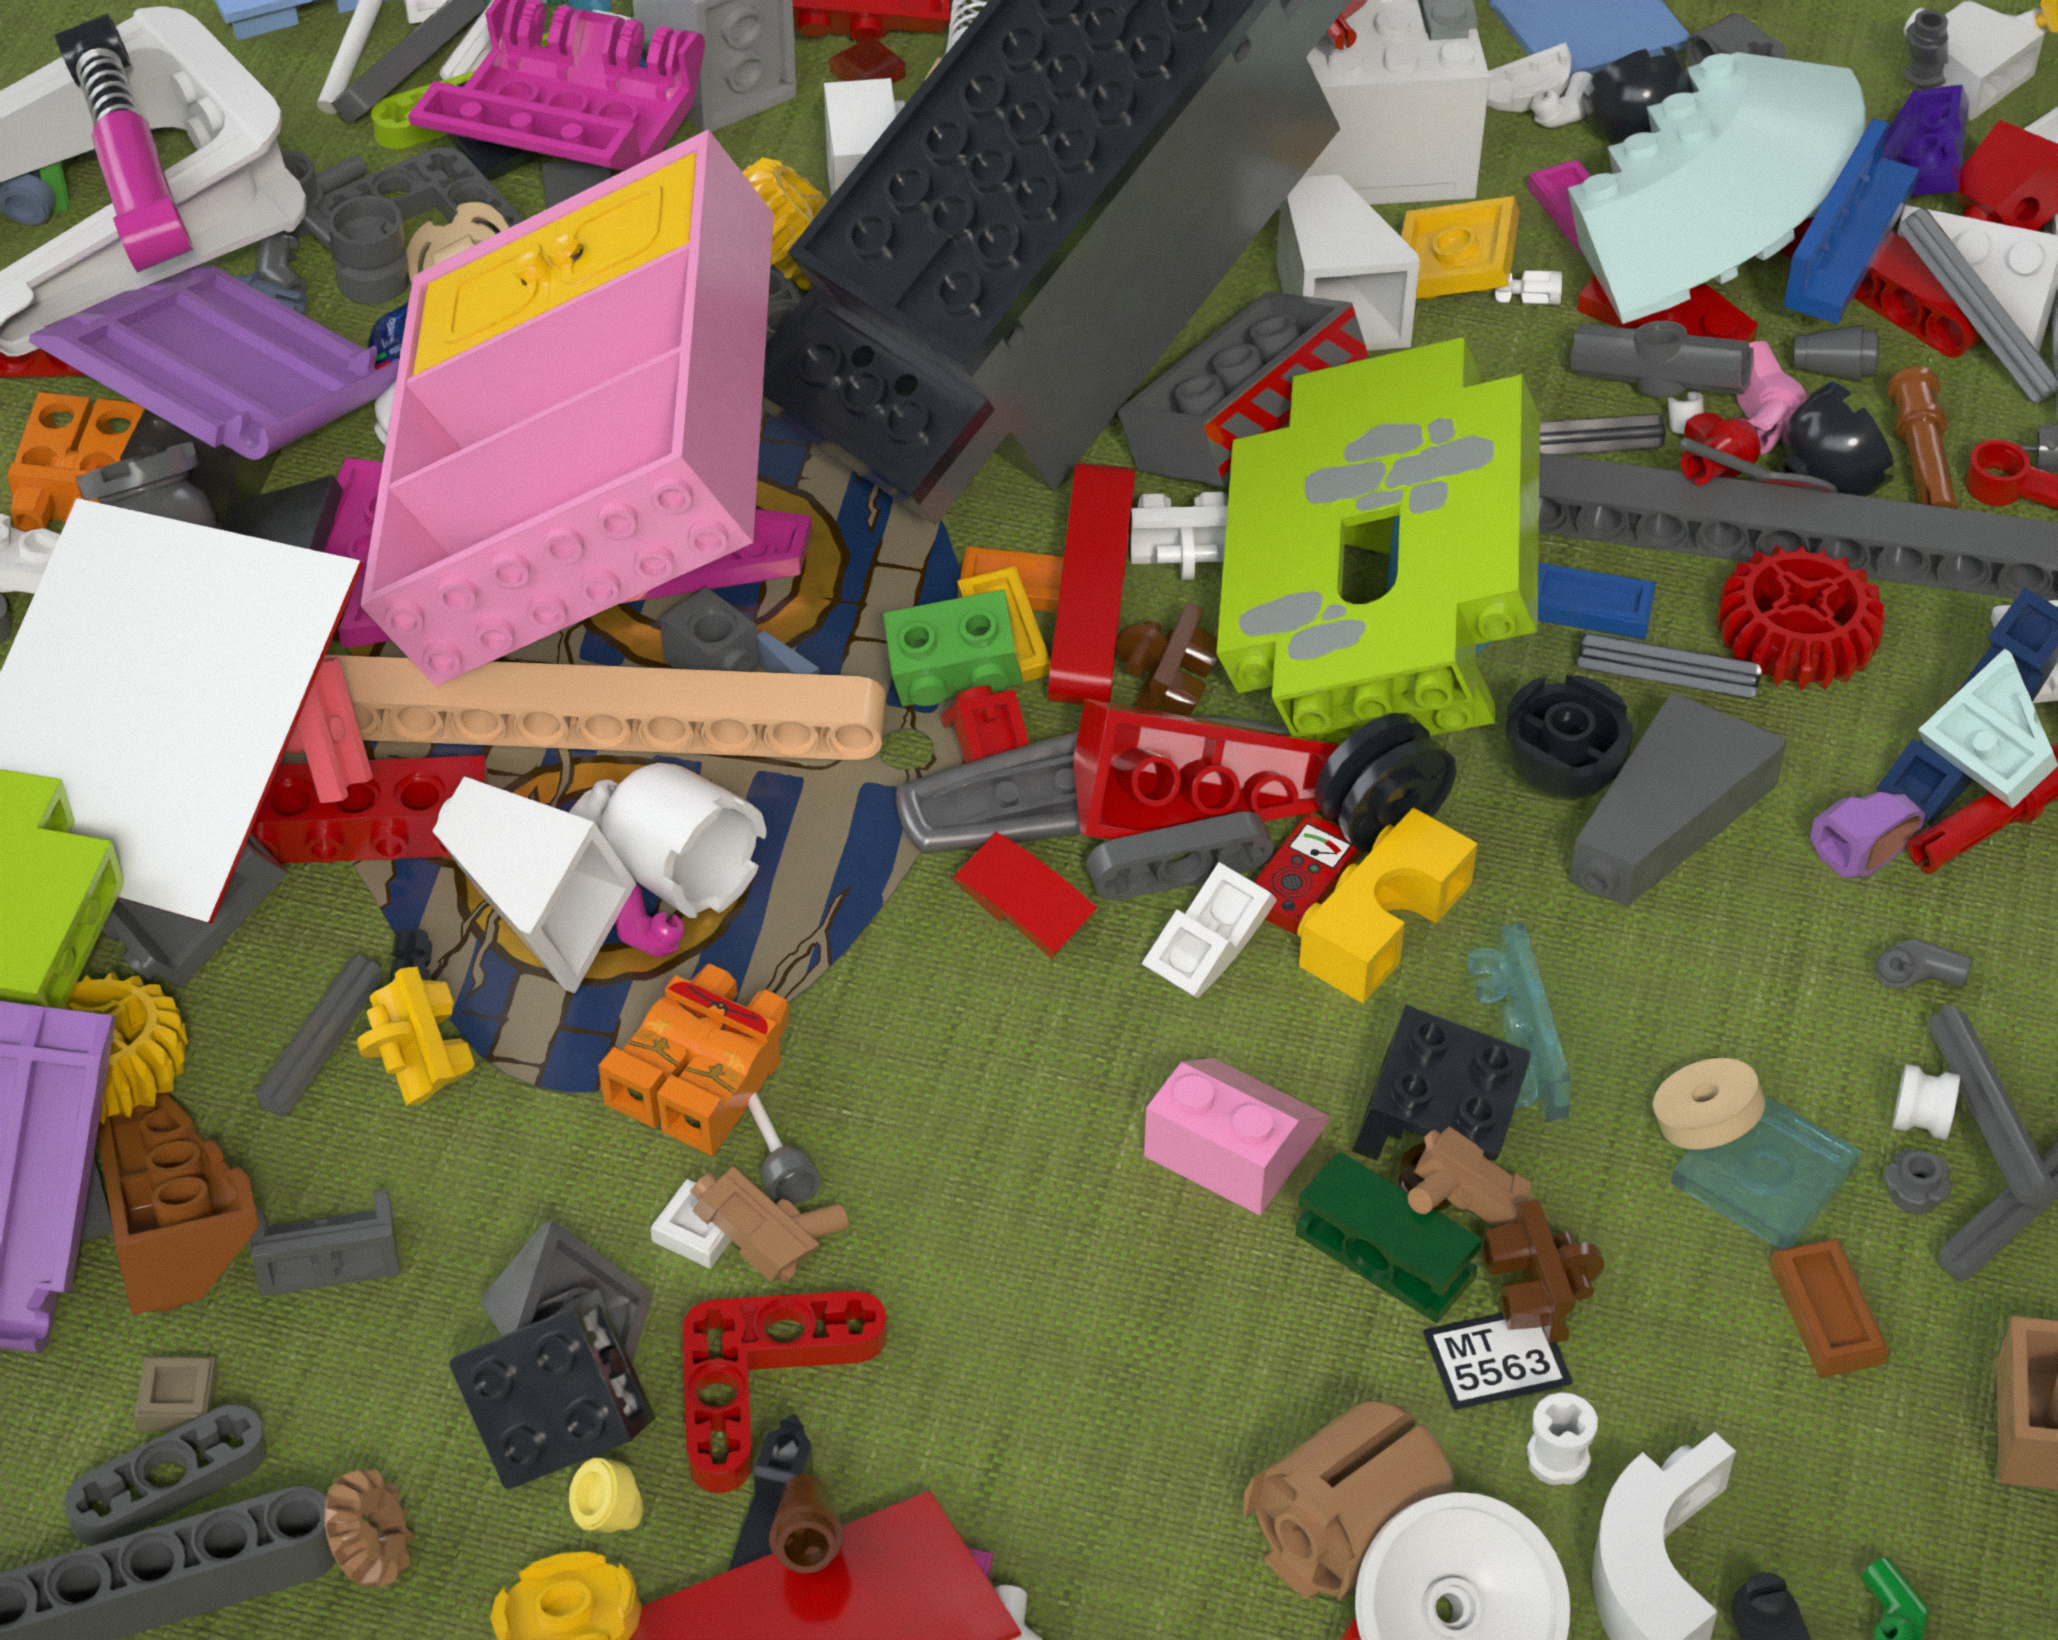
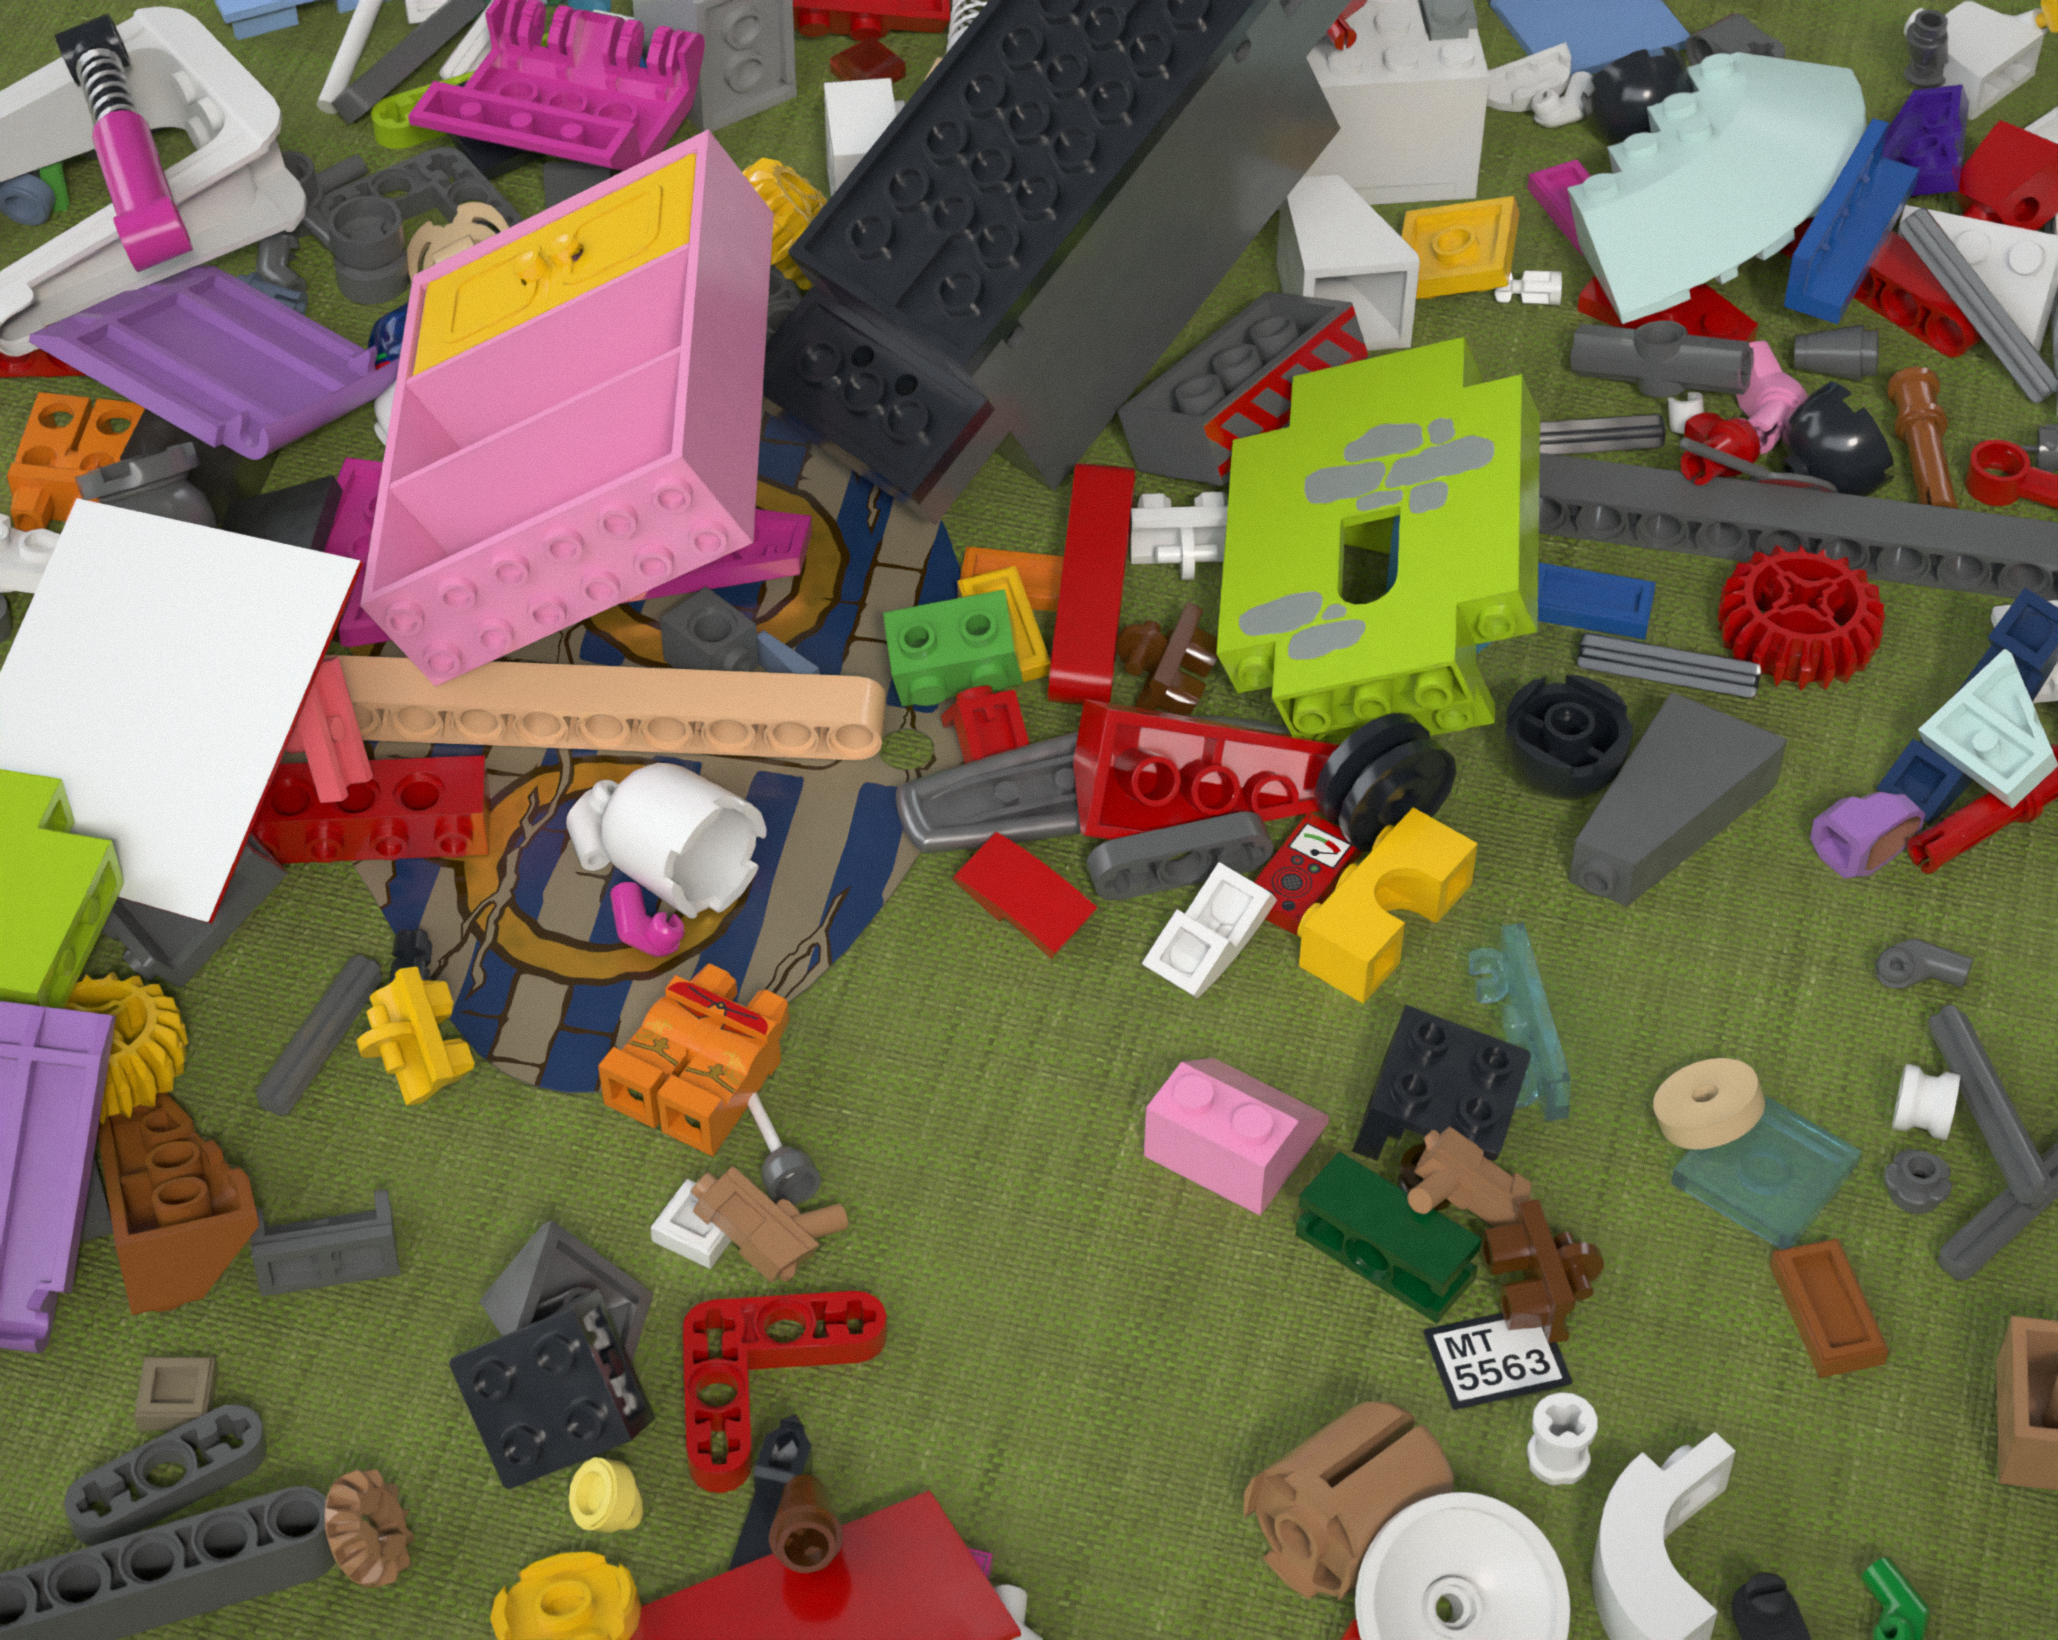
(539, 871): white slope -> none

